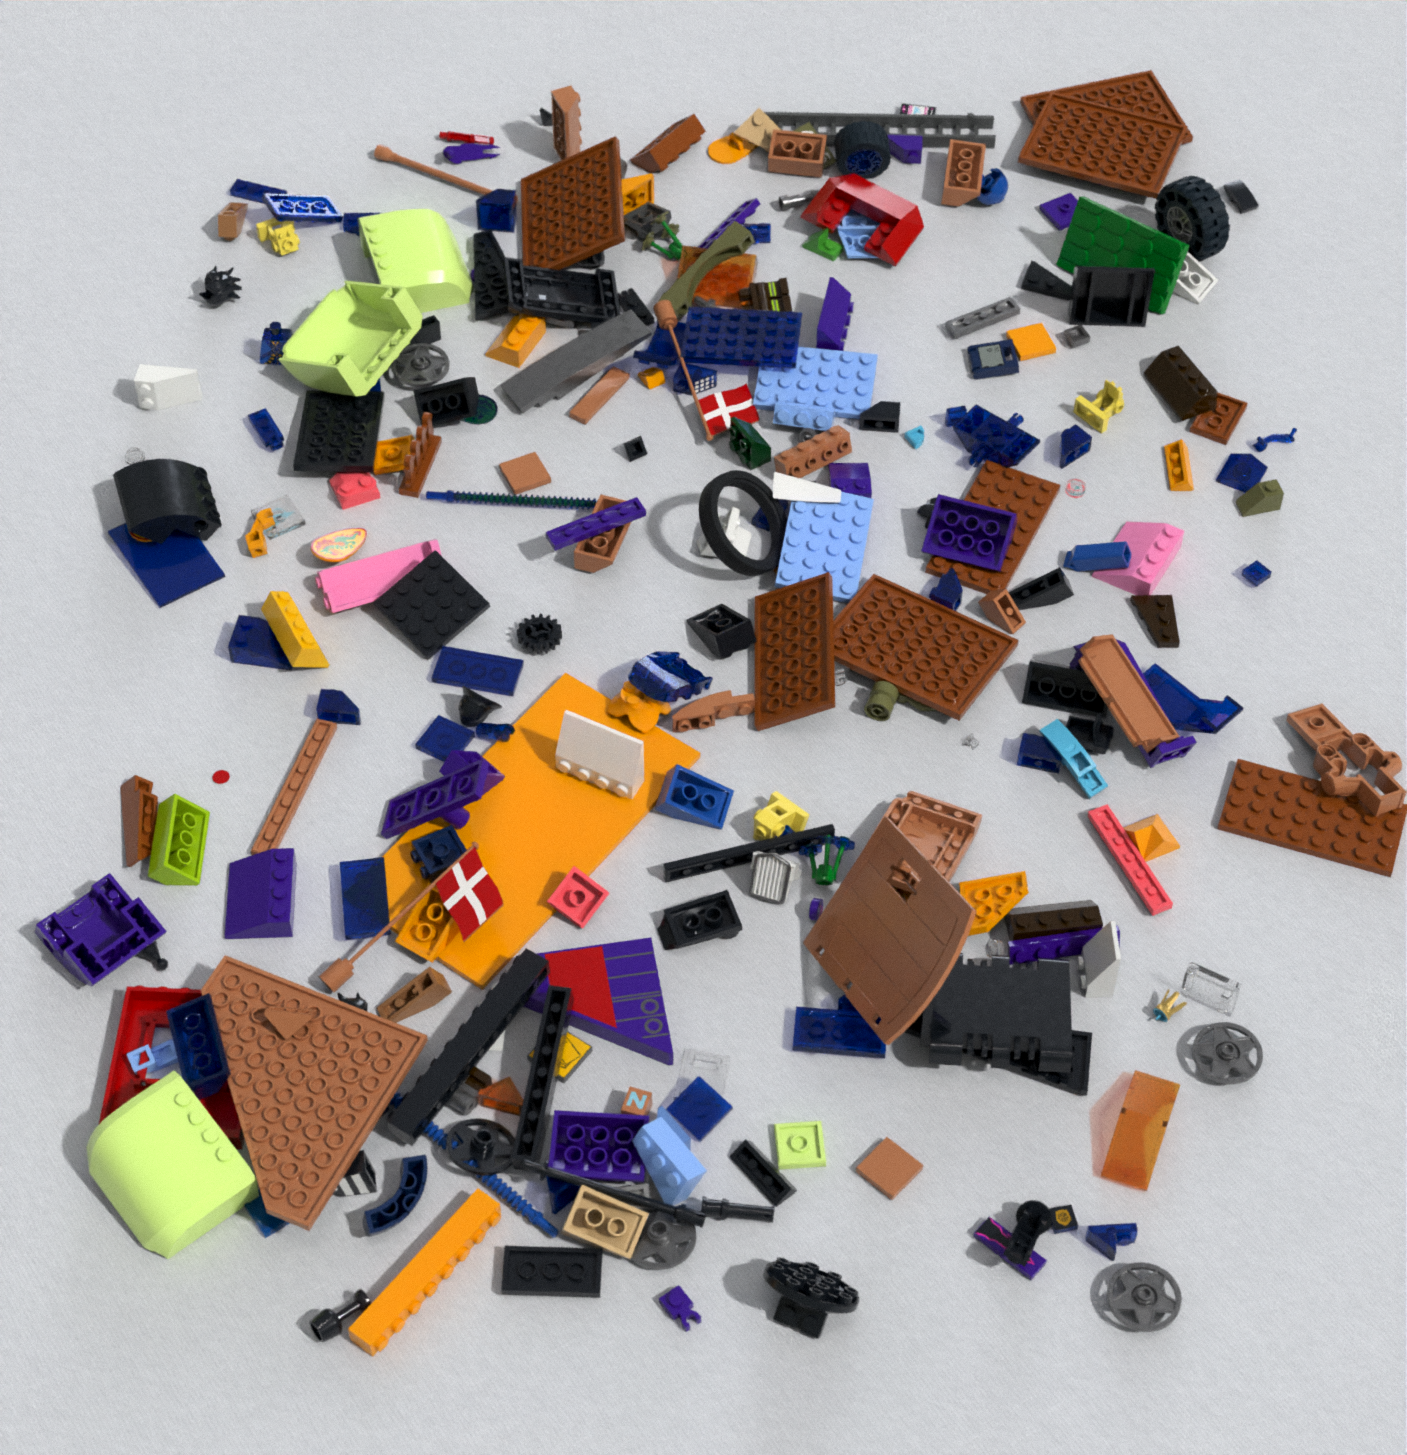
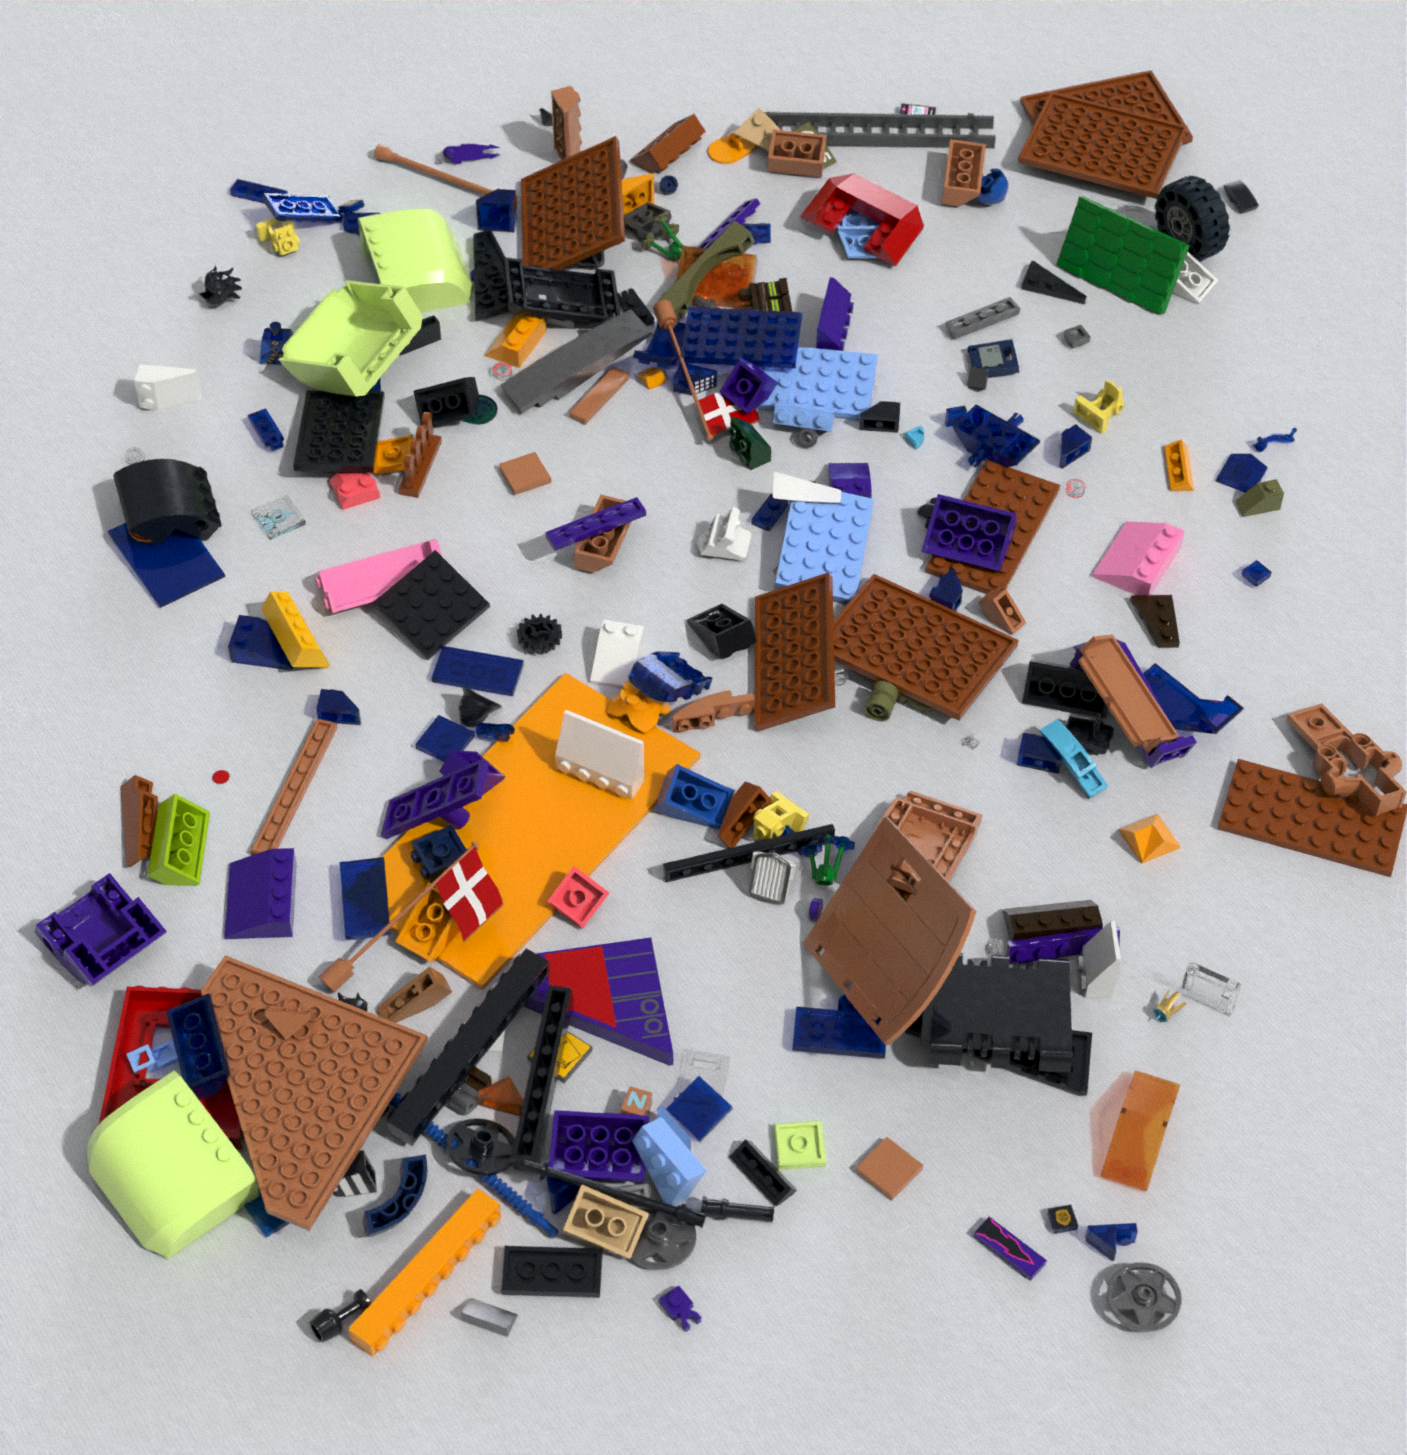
(152, 953): black piece -> none
(231, 220): medium nougat slope -> none
(255, 538): light orange piece -> none
(339, 544): shield -> none
(351, 206): none -> clear blue tile
(421, 365): flat silver wheel -> none
(450, 497): hose -> none
(467, 138): red piece -> none
(488, 1317): none -> flat silver slope
(502, 371): none -> clear tile
(616, 652): none -> white slope
(635, 448): black slope -> none
(668, 185): none -> dark blue tile
(699, 921): black slope -> none
(715, 535): black tyre -> none
(741, 812): none -> dark orange slope
(748, 386): none -> dark purple slope
(796, 200): flat silver piece -> none
(808, 1297): black bracket -> none
(814, 453): nougat brick -> none
(821, 245): bright green slope -> none
(862, 149): black wheel -> none
(906, 148): dark purple slope -> none
(978, 377): none -> dark grey slope
(993, 898): light orange plate -> none
(1031, 341): light orange tile -> none
(1032, 1220): black piece -> none
(1043, 591): black slope -> none
(1060, 210): dark purple plate -> none
(1098, 556): blue piece -> none
(1110, 296): black slope -> none
(1130, 860): coral plate -> none
(1181, 384): dark brown slope -> none
(1220, 422): dark orange tile -> none
(1227, 1053): flat silver wheel -> none

